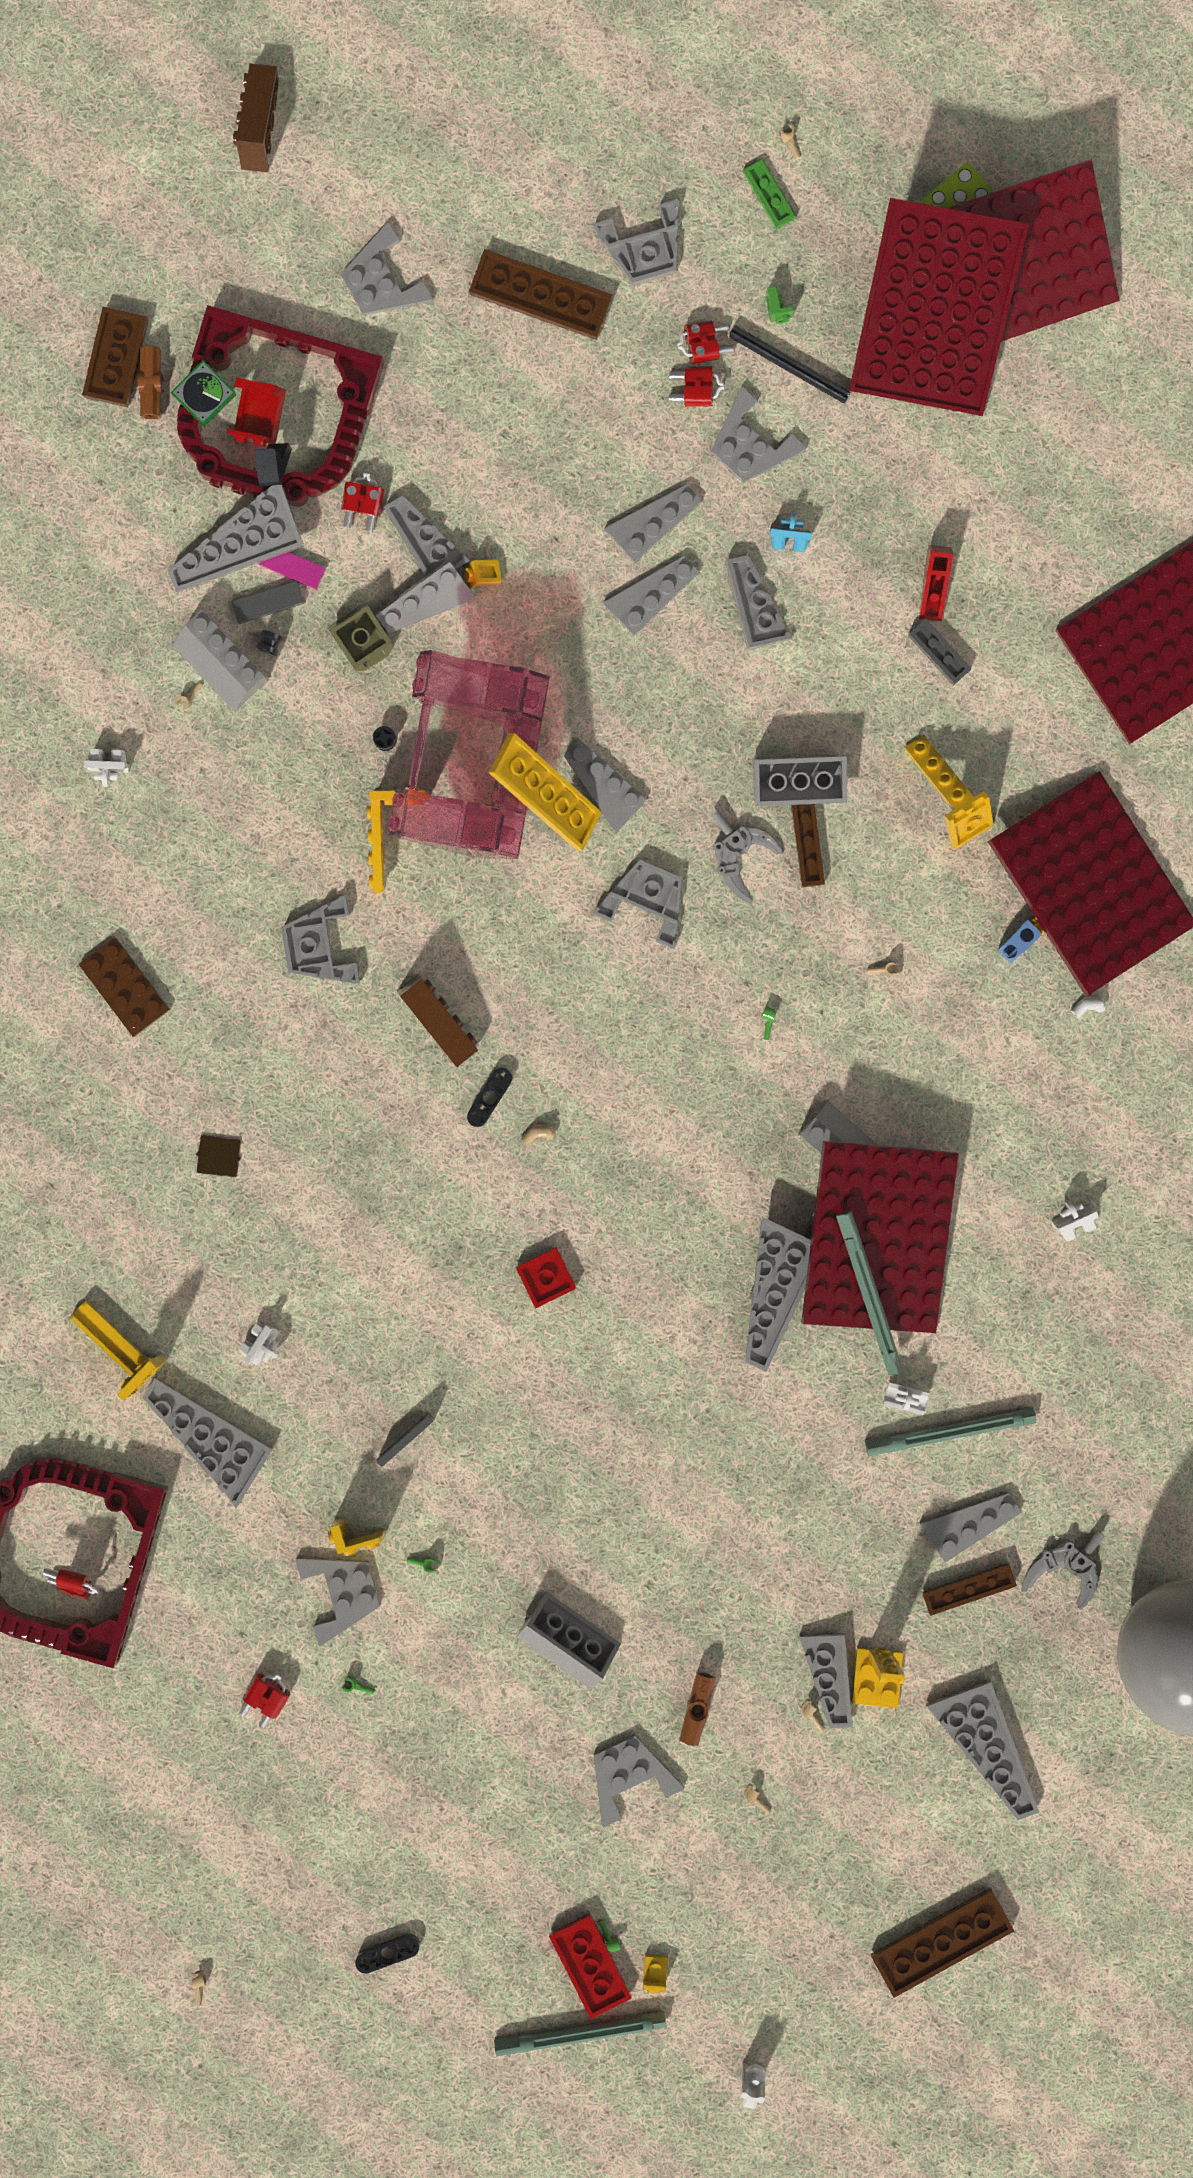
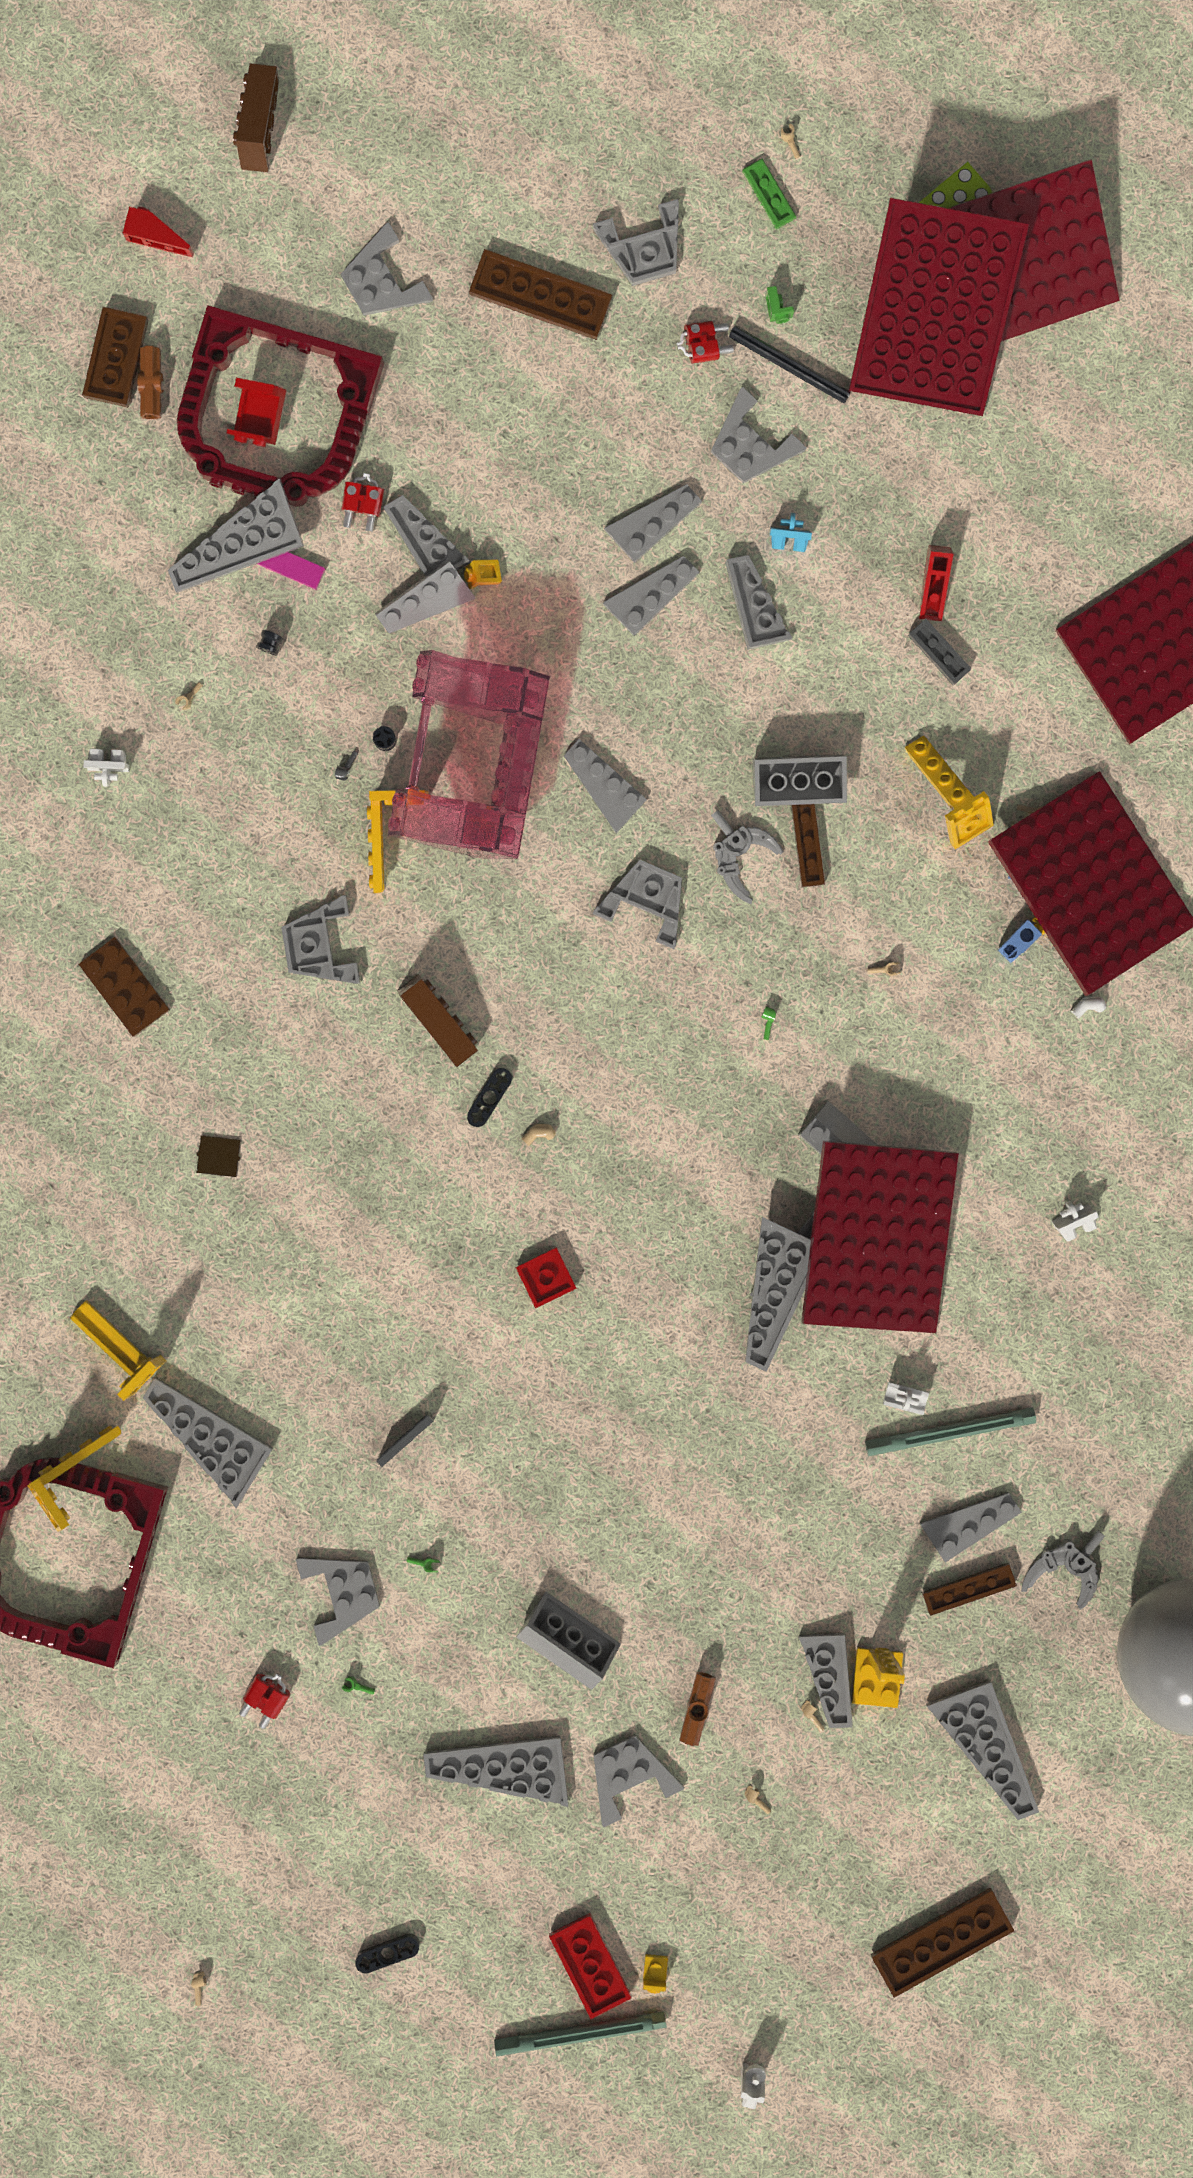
(47, 1497): none -> yellow bracket
(71, 1582): red piece -> none
(148, 230): none -> red slope
(203, 393): tile -> none
(218, 661): light grey slope -> none
(263, 1346): white hips -> none
(267, 602): dark grey tile -> none
(272, 463): black slope -> none
(339, 1536): yellow bracket -> none
(342, 772): none -> dark grey hand
(361, 638): olive slope -> none
(514, 1768): none -> light grey wing
(545, 791): yellow plate -> none
(612, 1943): bright green hand -> none
(698, 386): red piece -> none
(869, 1292): sand green piece -> none

